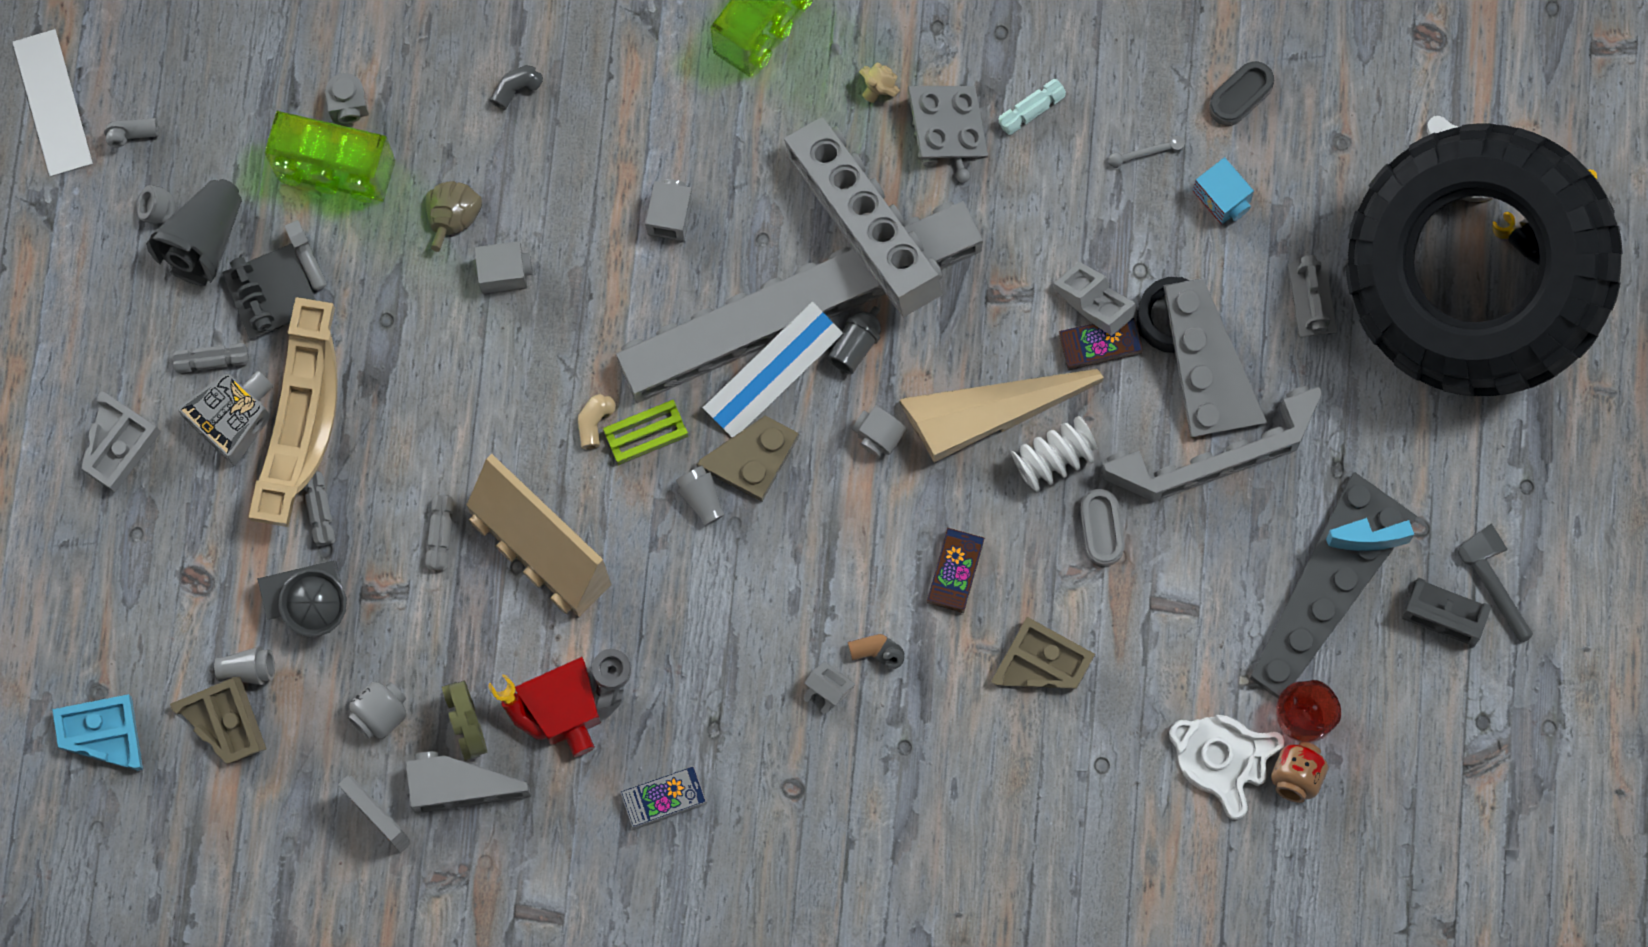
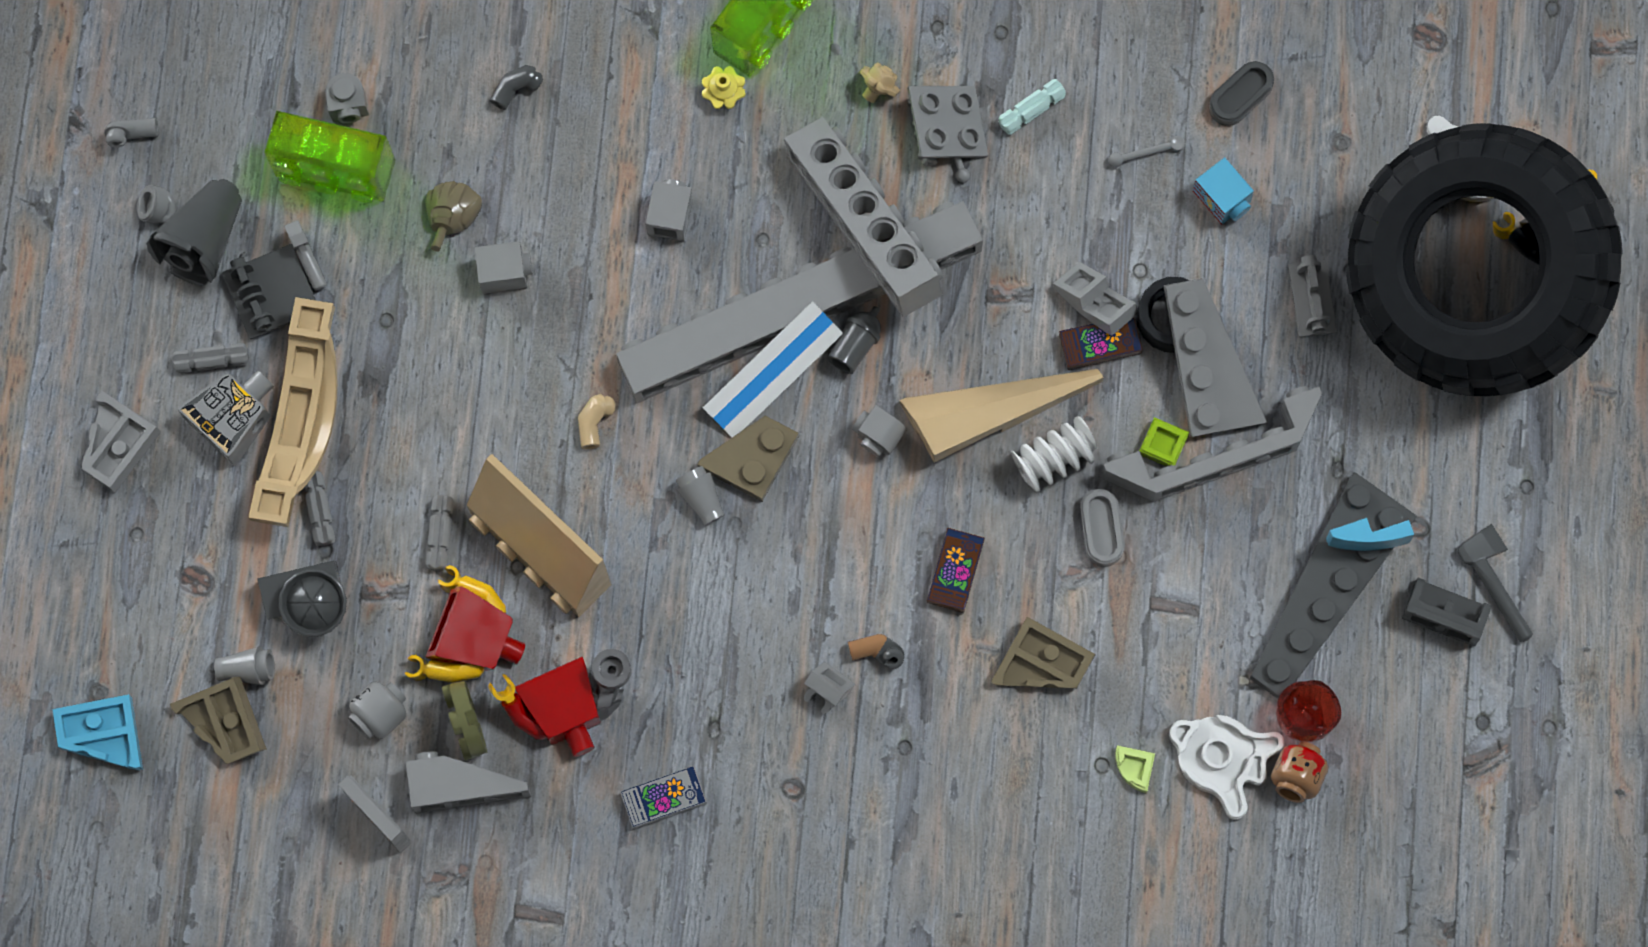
(52, 102): white sticker -> none
(469, 633): none -> red torso
(641, 418): lime tile -> none
(723, 87): none -> light yellow plant
(1135, 767): none -> yellowish green tile
(1163, 442): none -> lime tile

